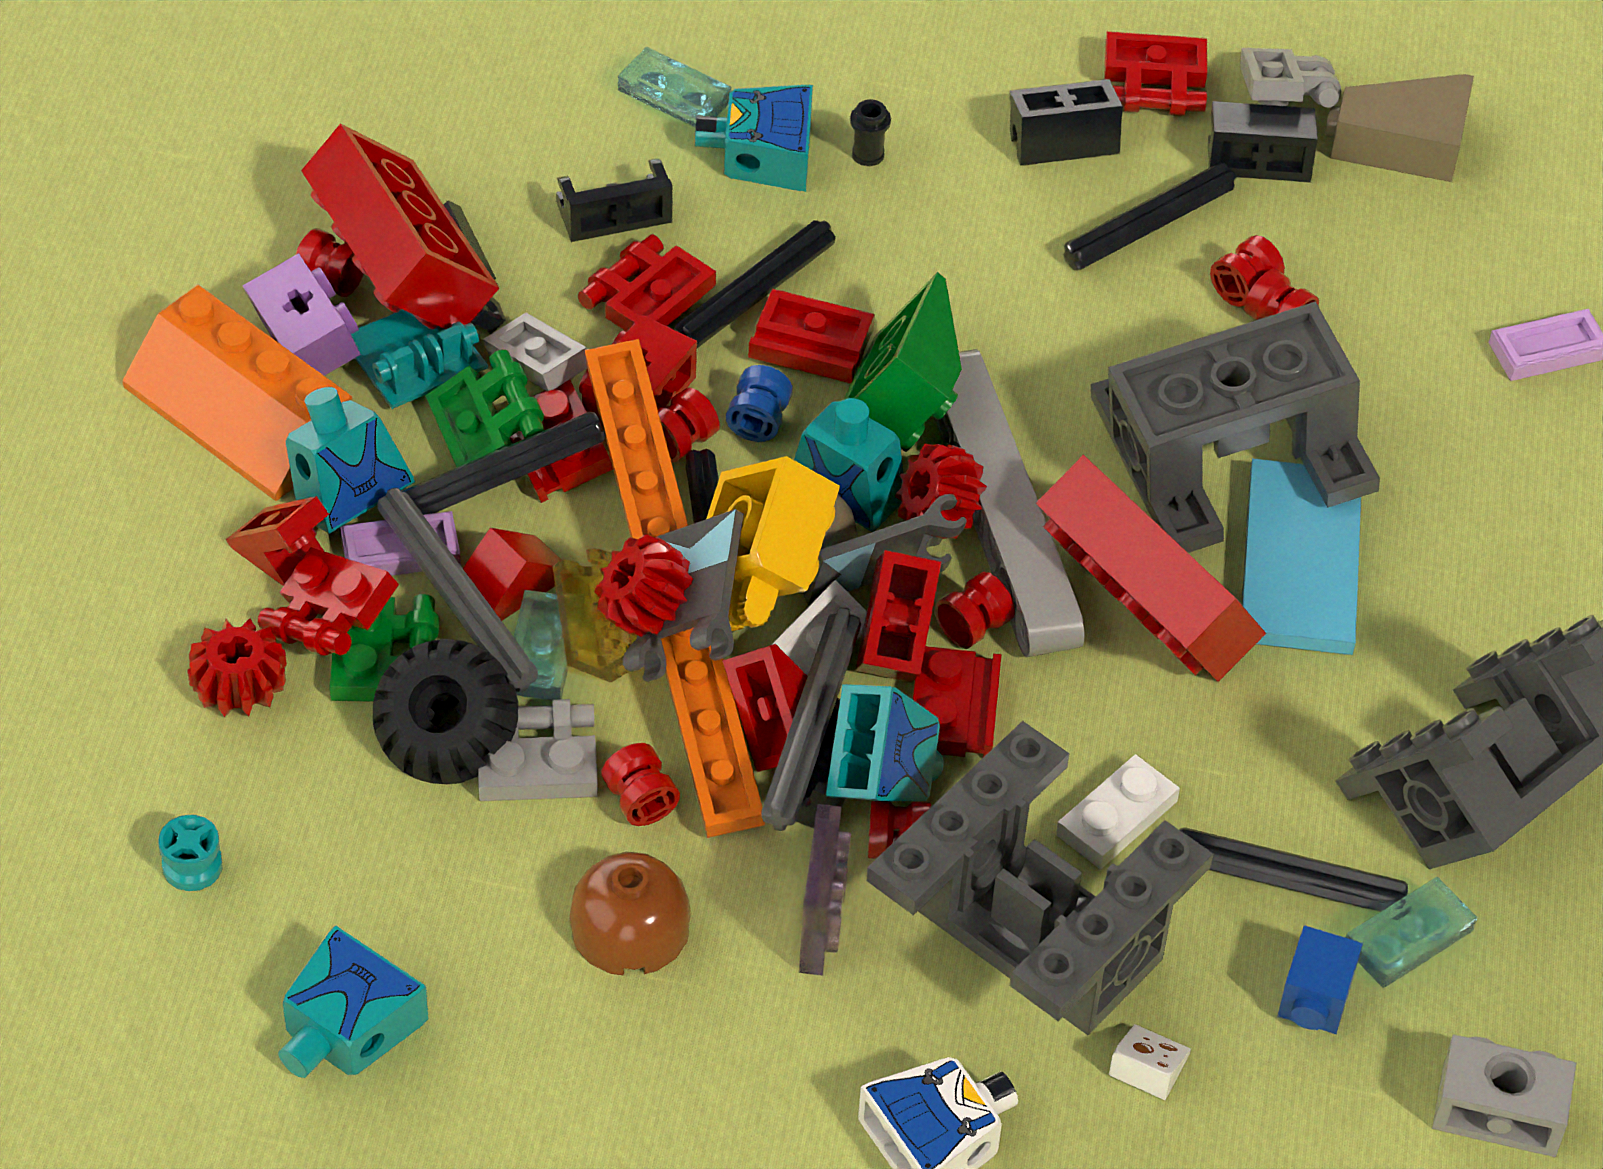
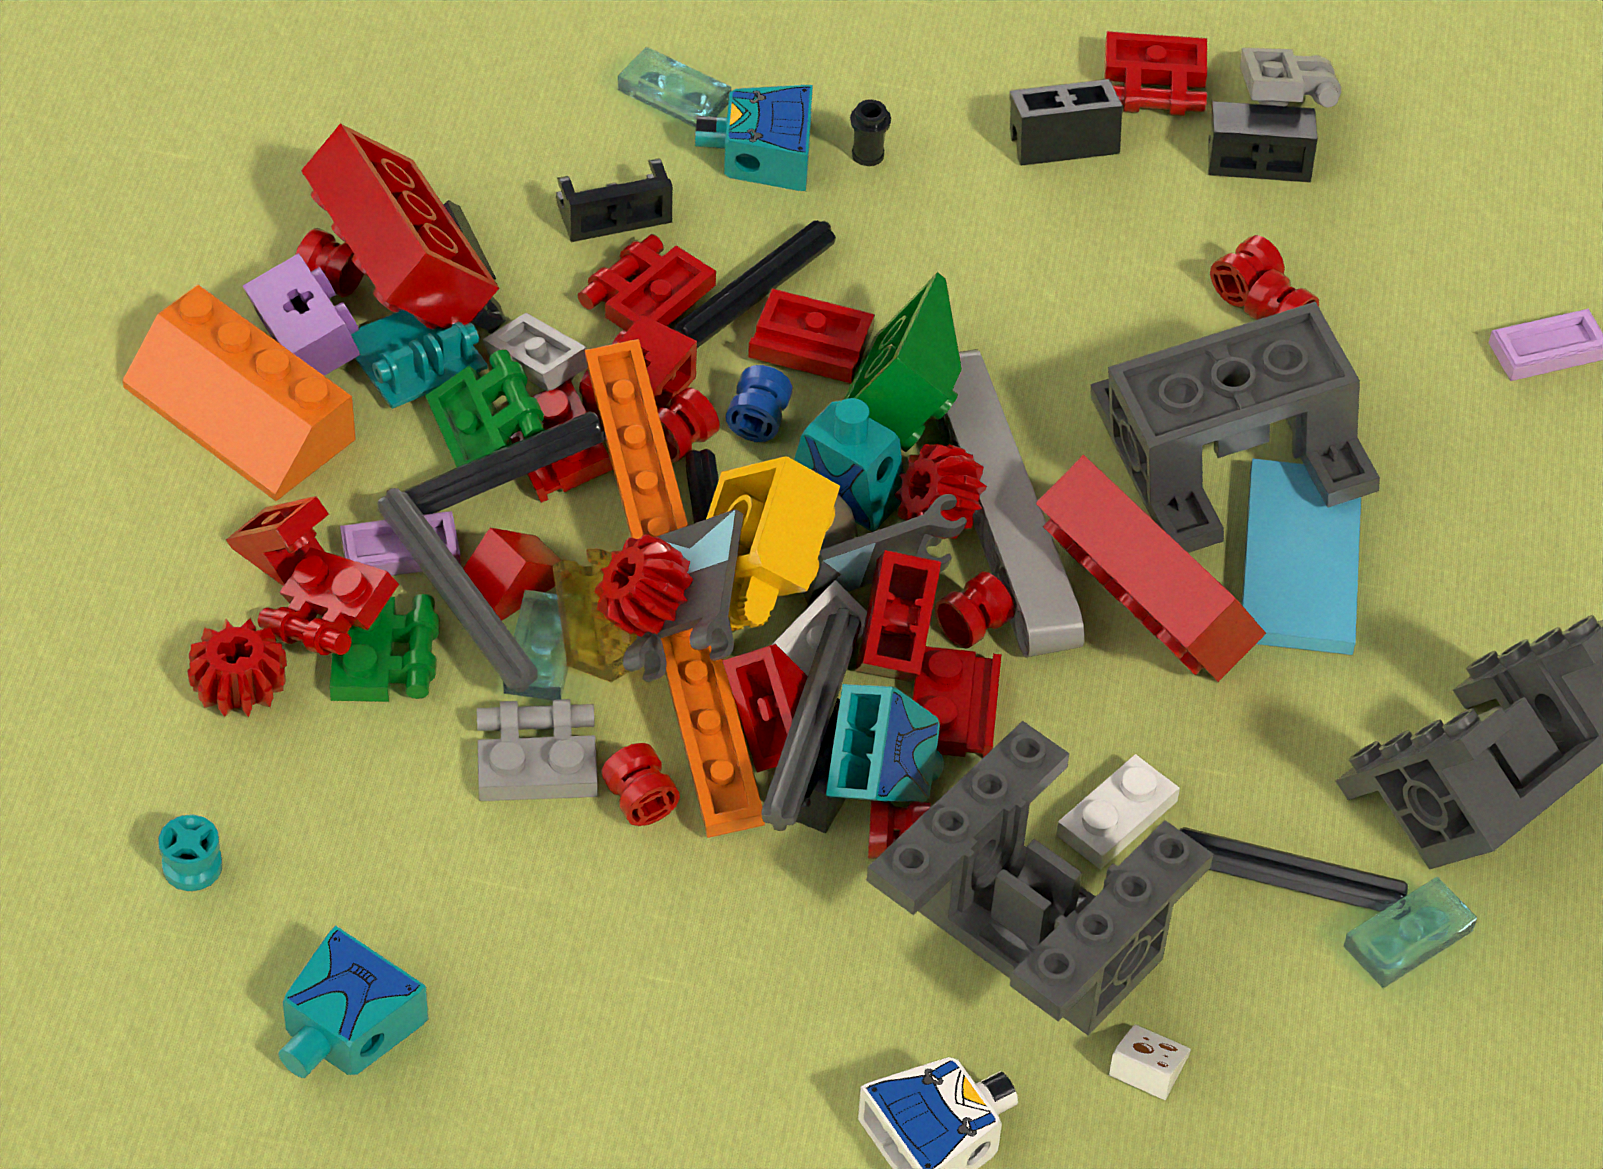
(343, 458): teal torso -> none
(437, 676): black wheel -> none
(630, 914): dark orange cylinder -> none
(824, 890): plate -> none
(1149, 216): black axle -> none
(1319, 980): blue brick -> none
(1403, 125): dark tan slope -> none
(1475, 1108): light grey brick -> none

